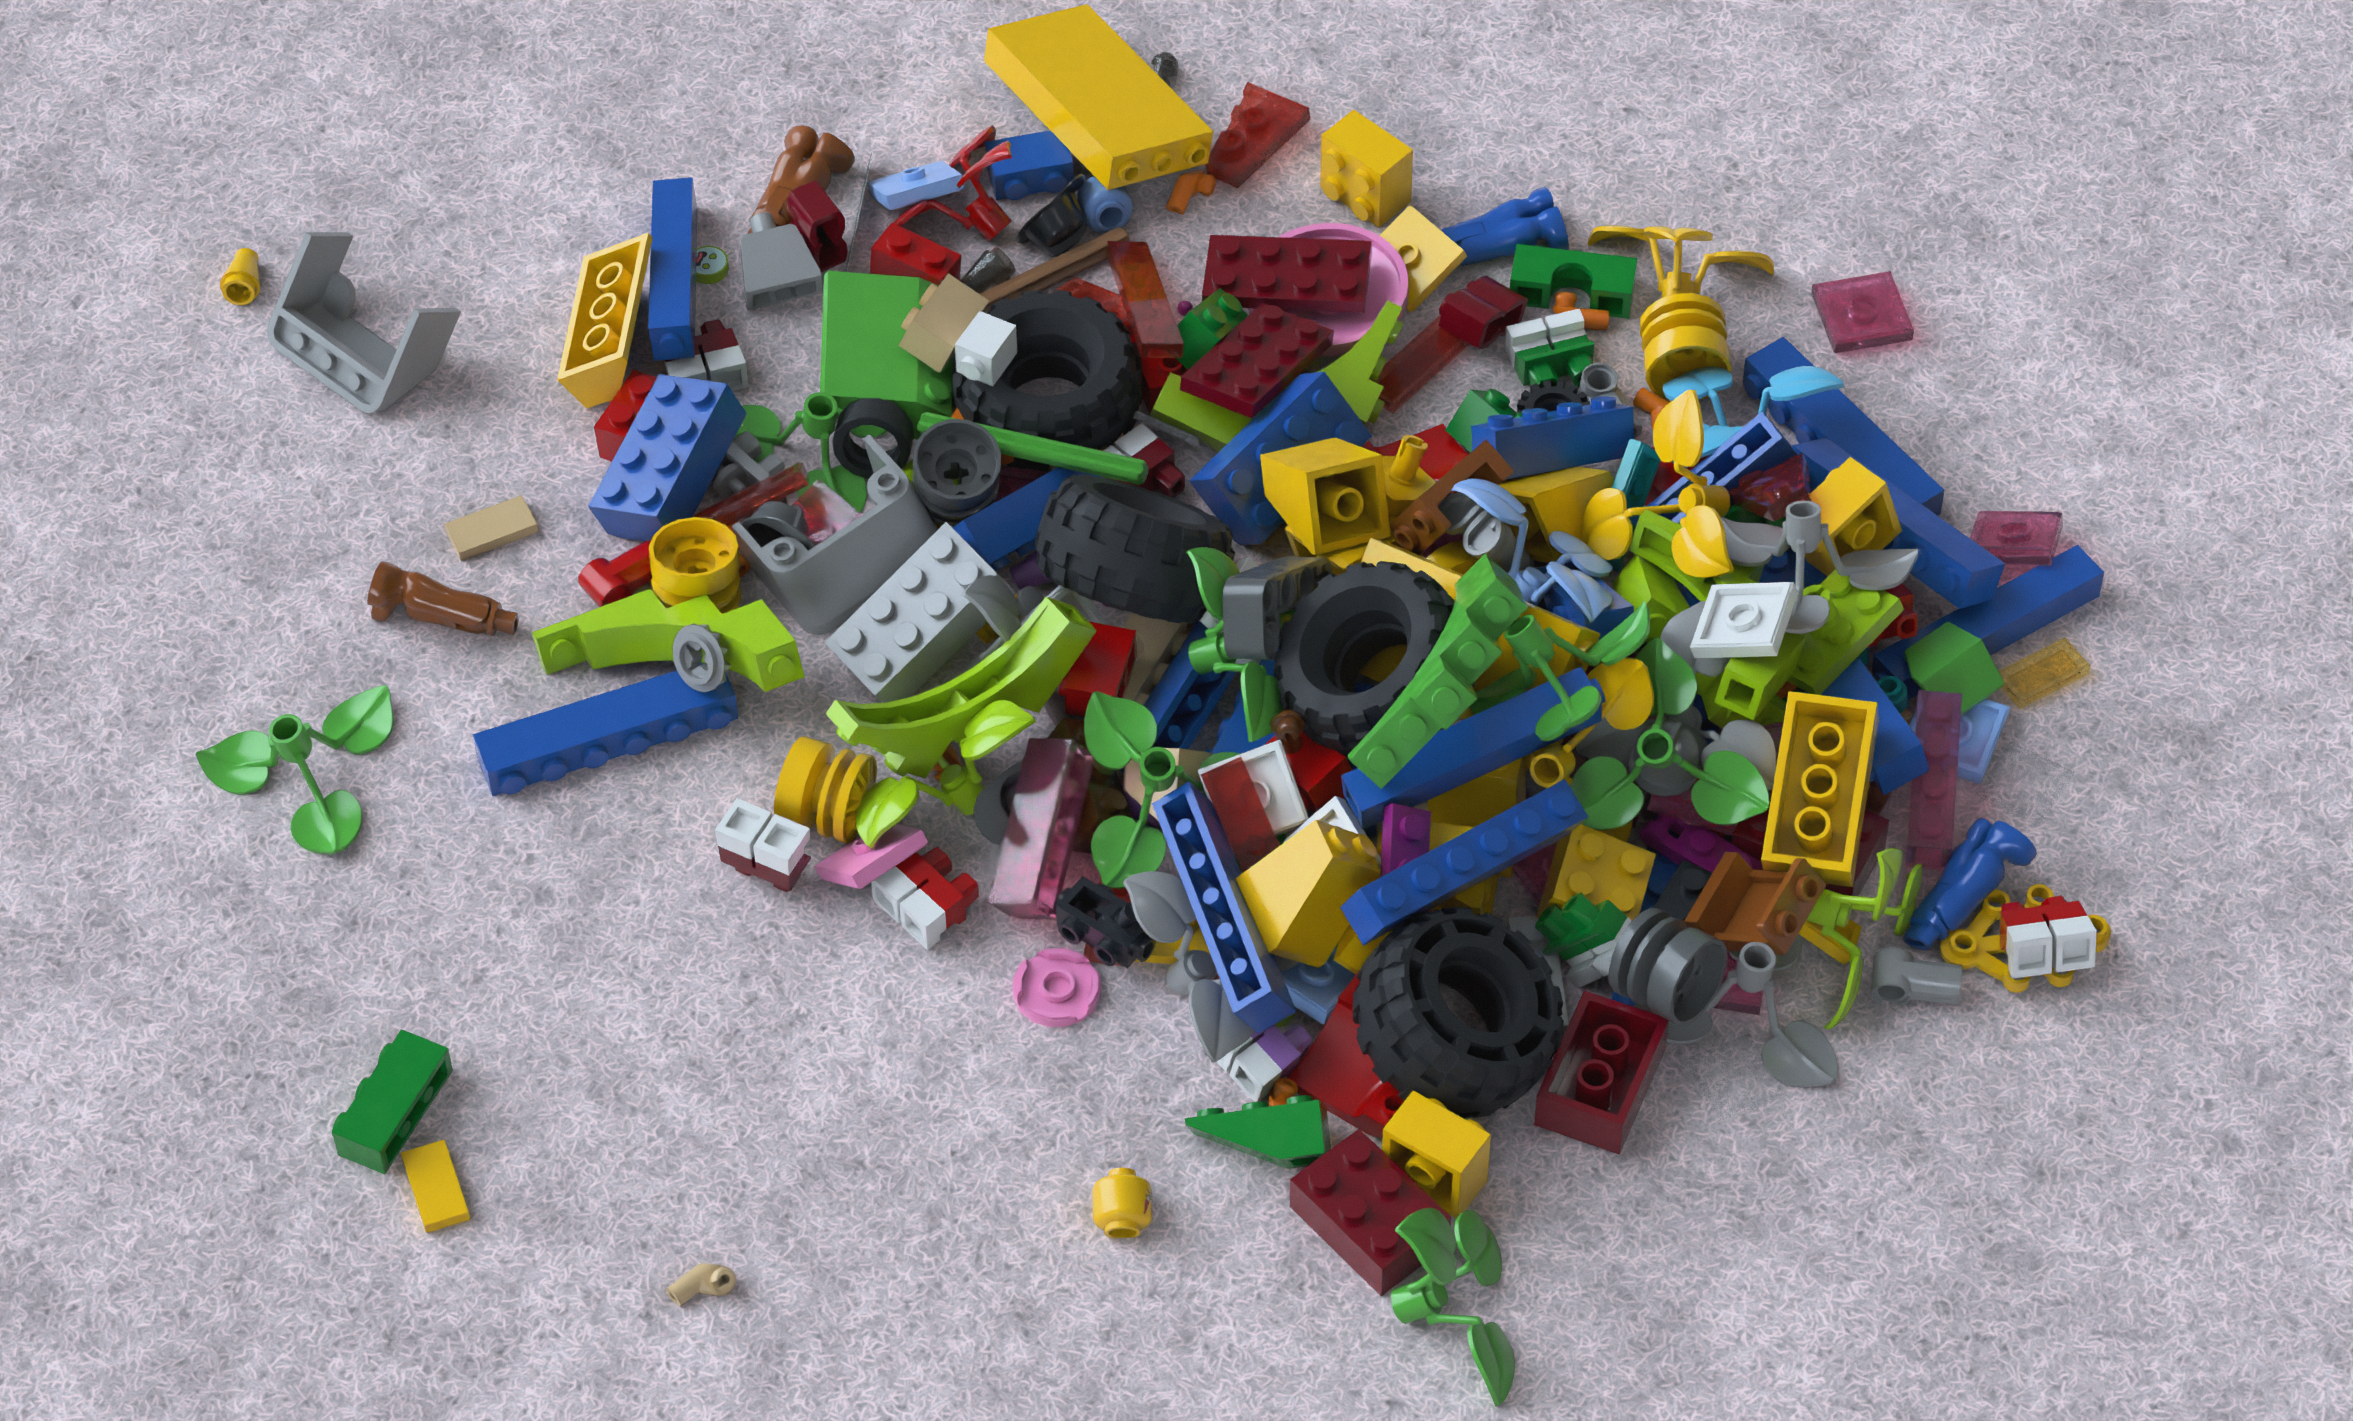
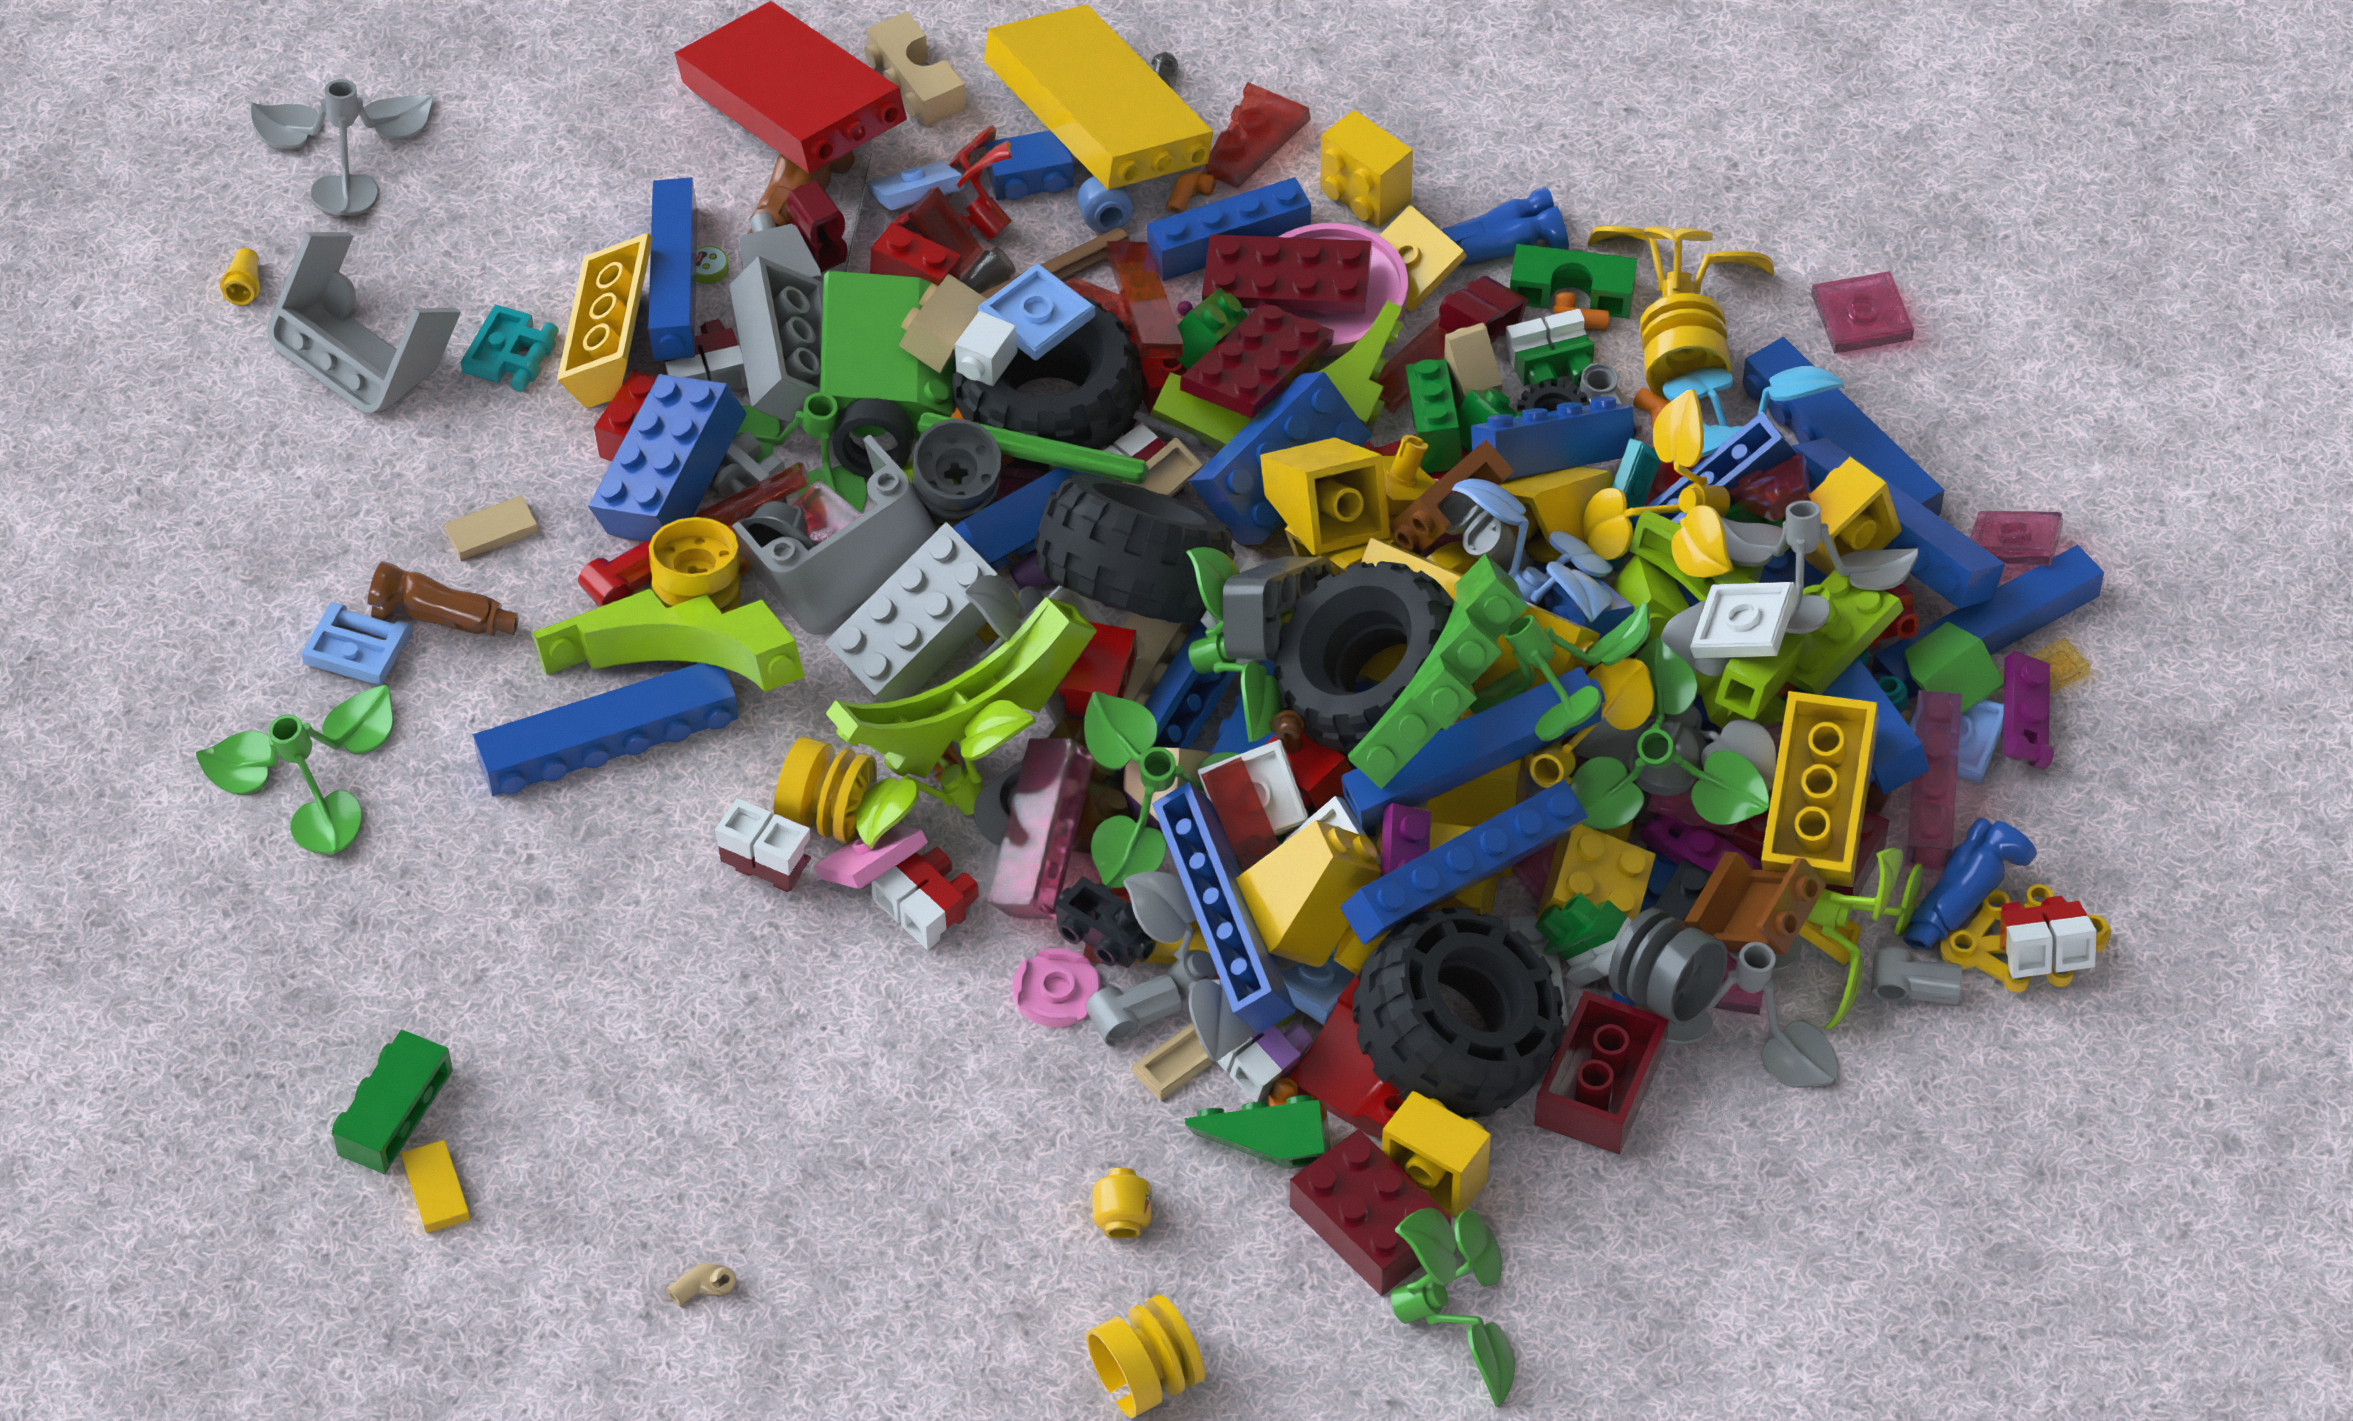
(291, 124): none -> light grey plant
(352, 652): none -> light blue plate
(497, 344): none -> teal plate
(688, 657): light grey gear -> none
(779, 336): none -> light grey brick
(791, 86): none -> red brick
(926, 91): none -> tan arch
(941, 224): none -> clear red tile
(1041, 309): none -> light blue plate
(1057, 224): black piece -> none
(1125, 1011): none -> light grey piece
(1146, 1355): none -> yellow wheel
(1171, 469): none -> tan tile
(1172, 1063): none -> tan tile
(1182, 240): none -> blue brick
(1434, 414): none -> green arch
(1471, 362): none -> tan slope
(2027, 710): none -> magenta plate

